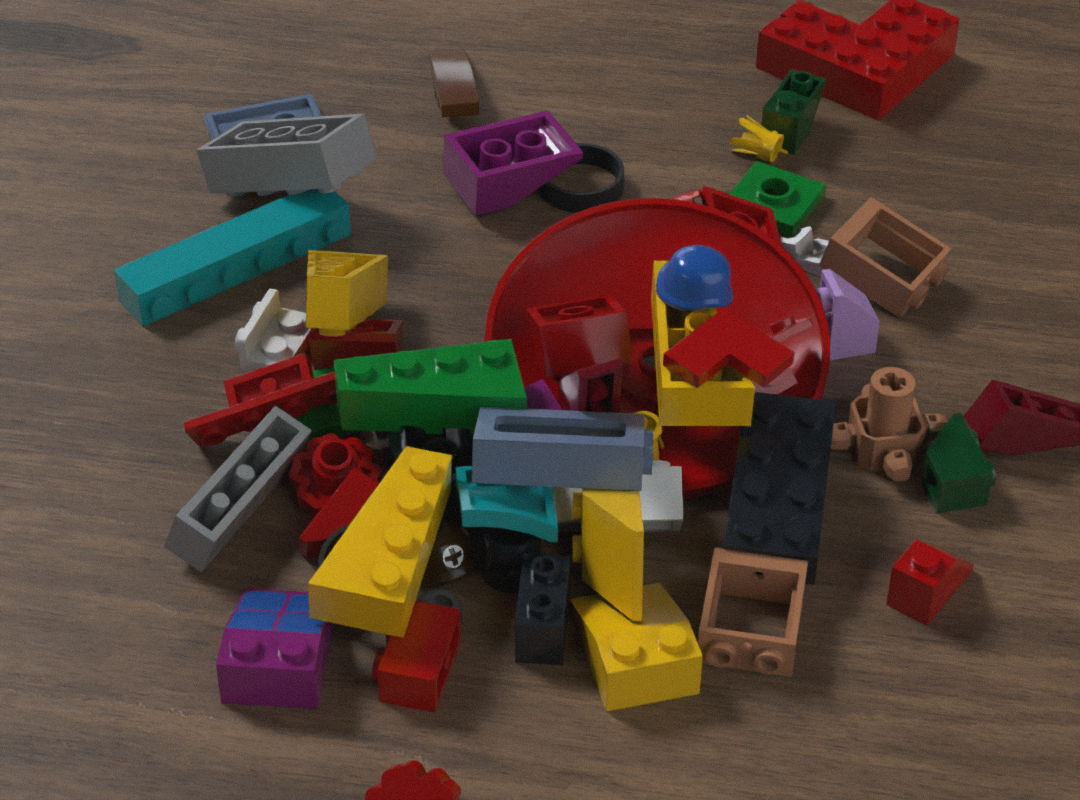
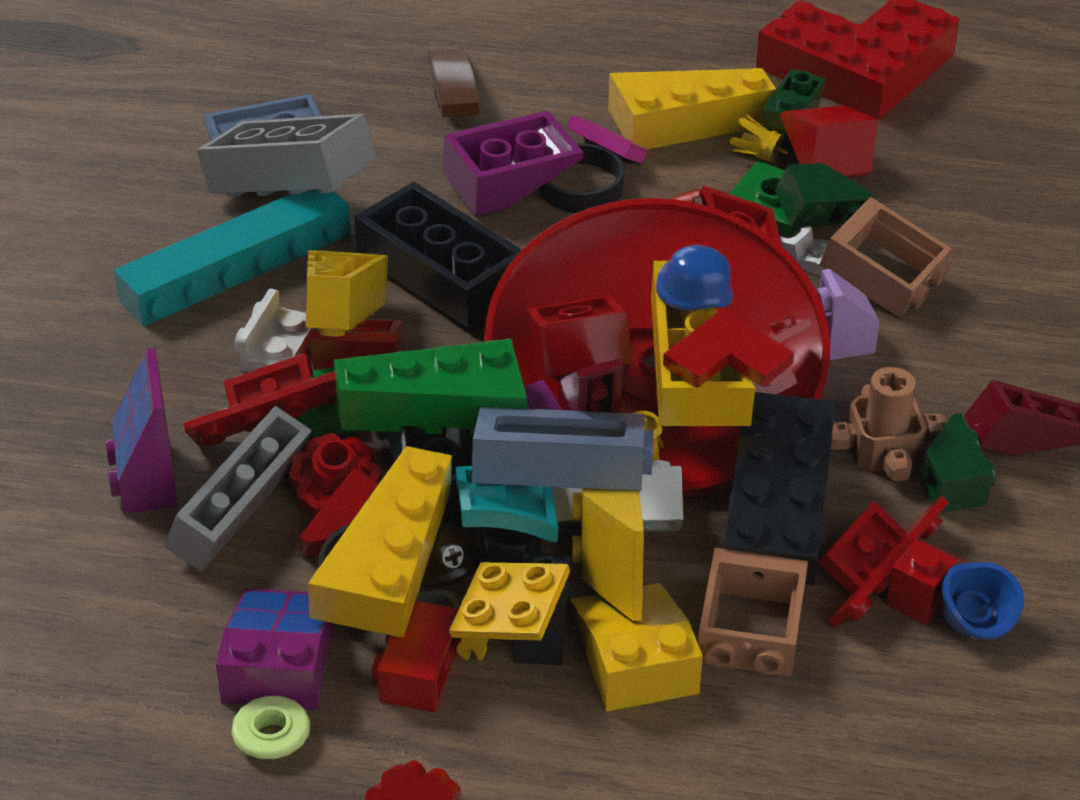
(142, 444): none -> magenta slope
(266, 712): none -> yellowish green piece
(436, 251): none -> black brick
(508, 604): none -> yellow plate
(607, 139): none -> dark pink tile
(686, 105): none -> yellow wedge
(818, 195): none -> dark green slope
(833, 137): none -> red slope
(868, 550): none -> red bracket
(981, 600): none -> blue helmet

